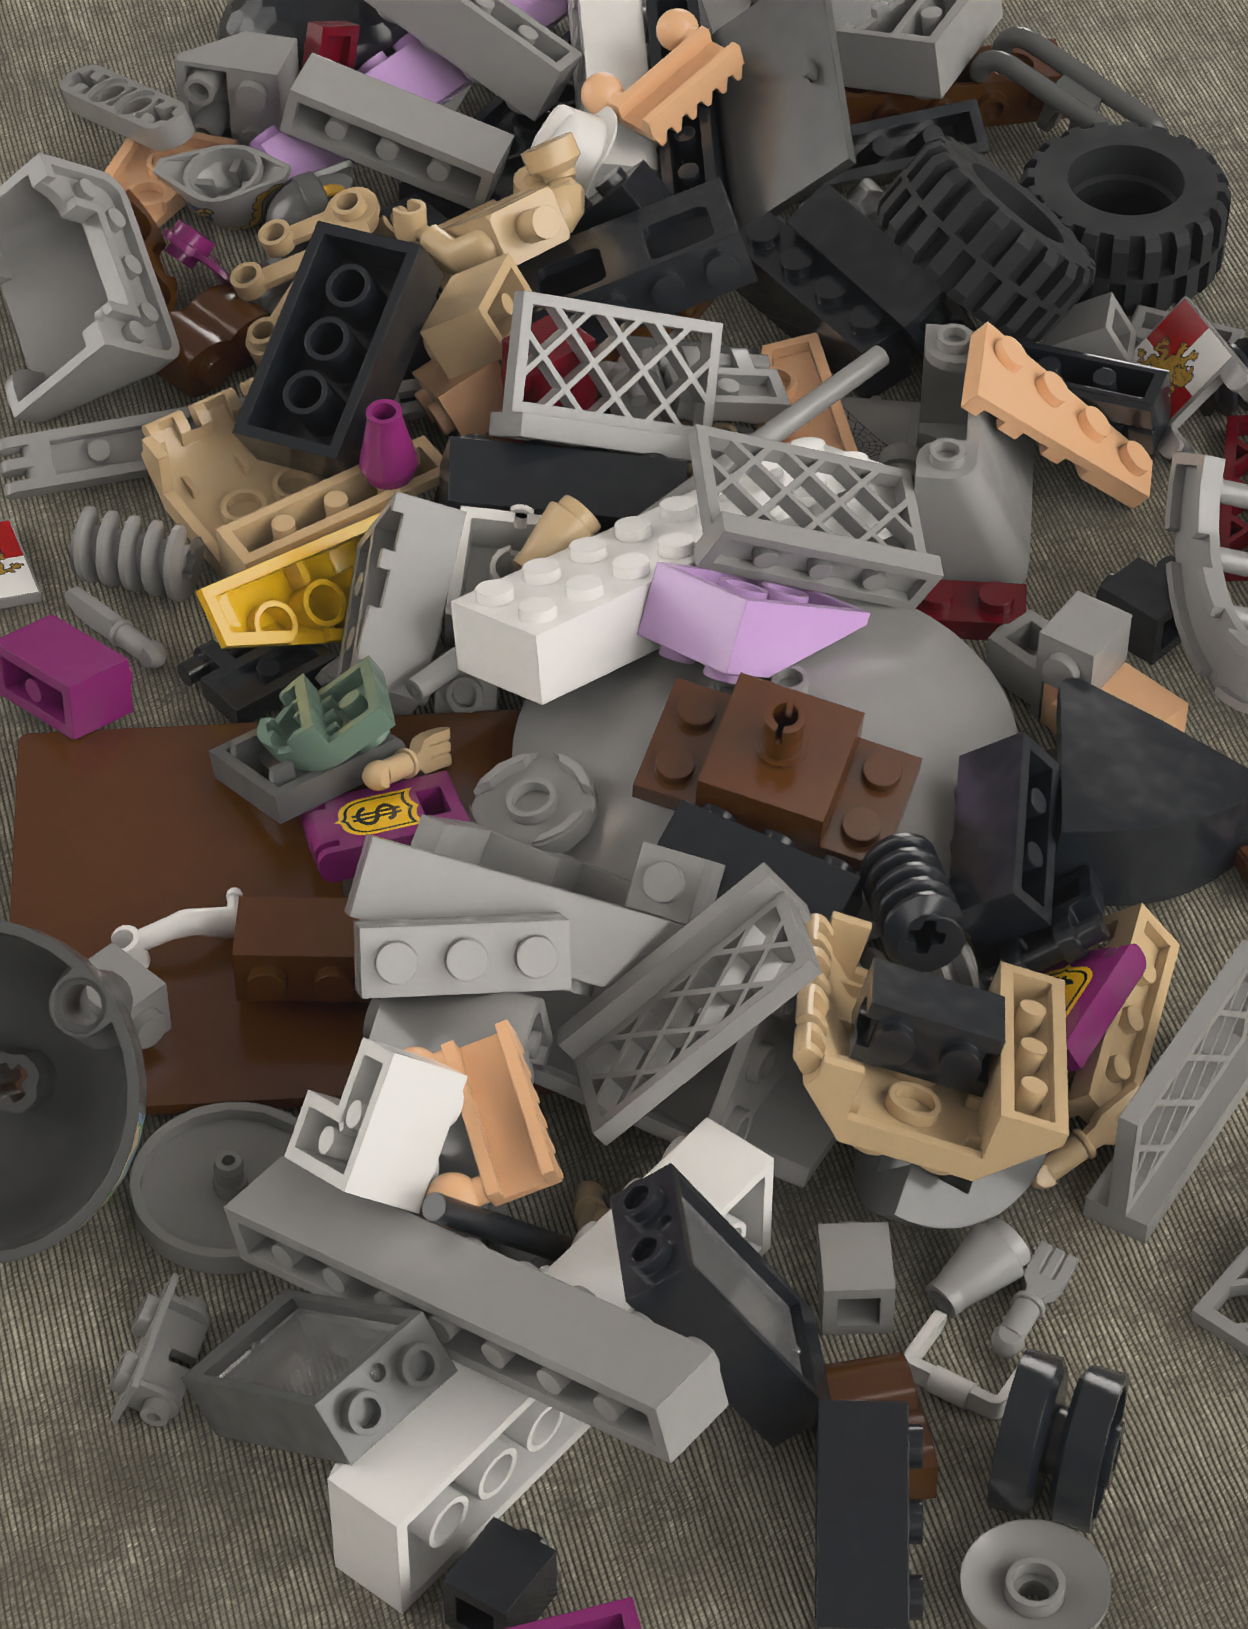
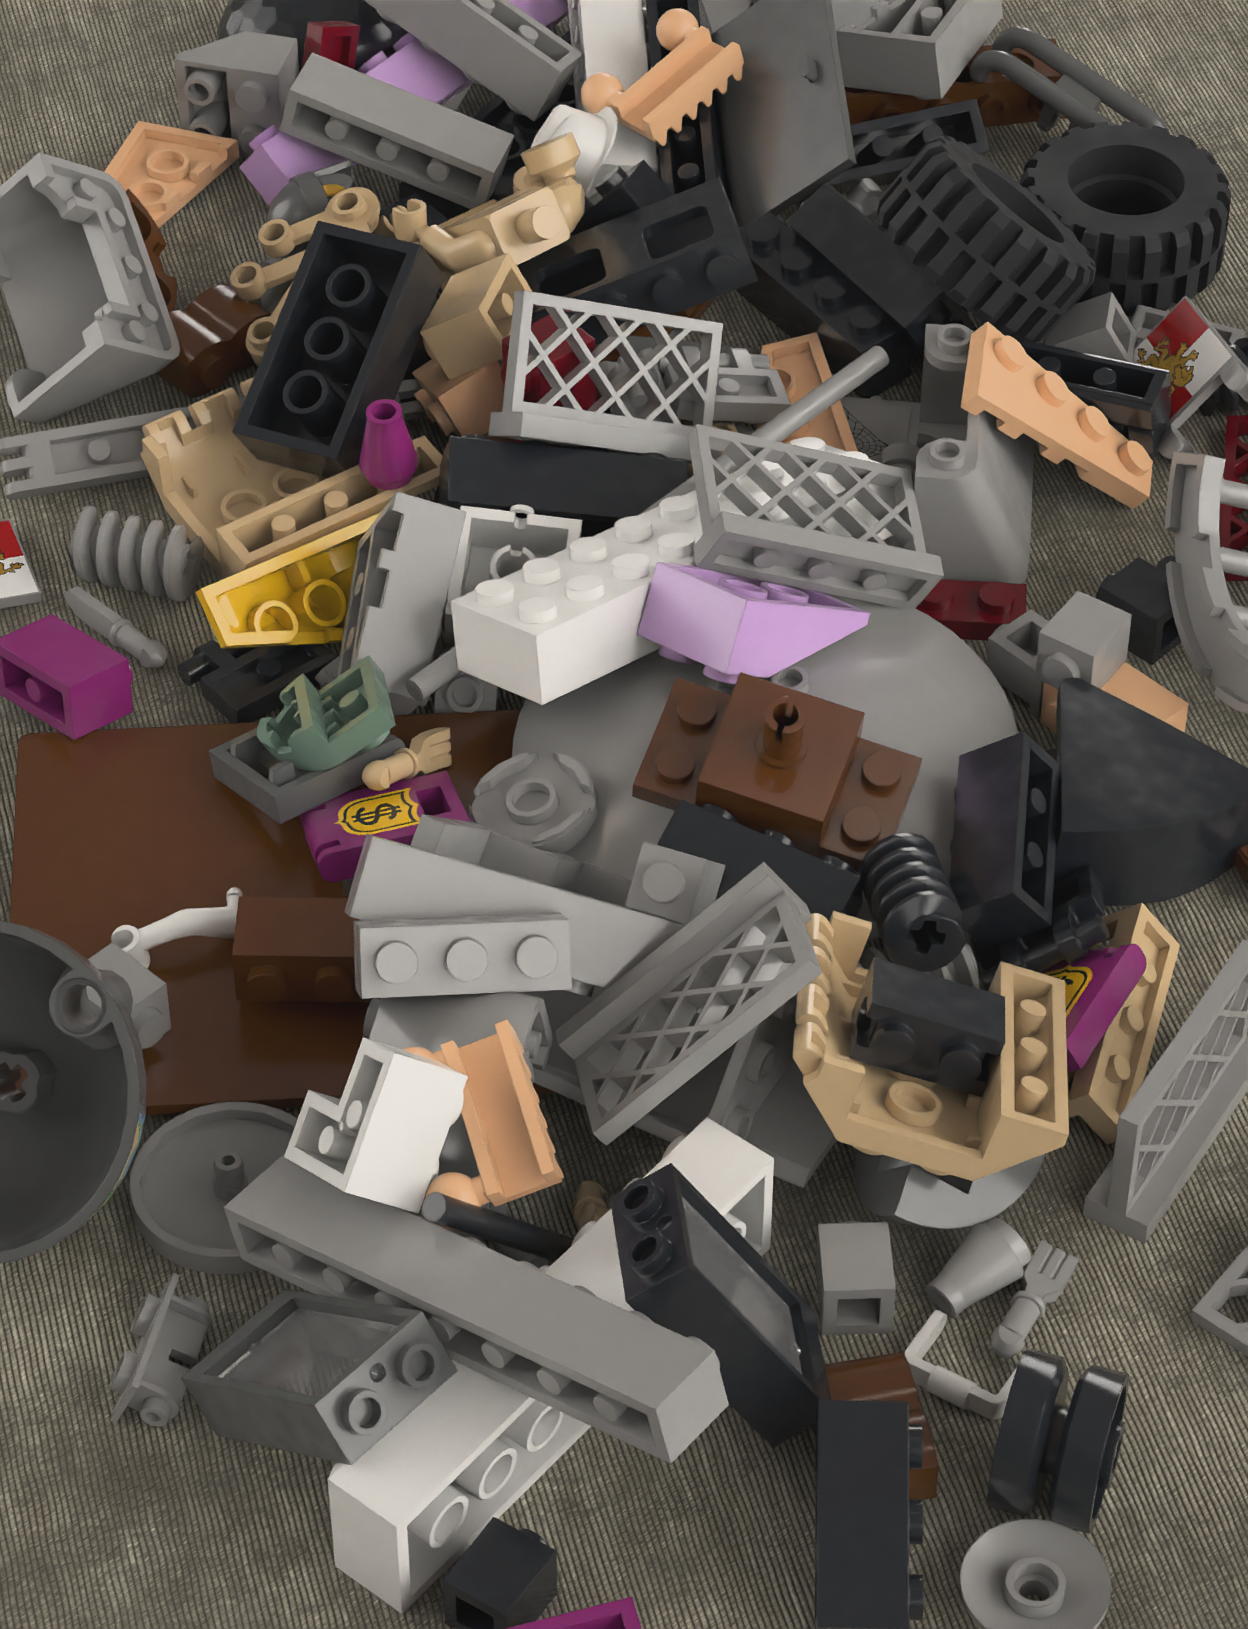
(127, 107): light grey beam -> none
(191, 246): magenta plate -> none
(225, 182): light grey hat -> none
(557, 529): tan cone -> none
(1083, 1143): tan piece -> none

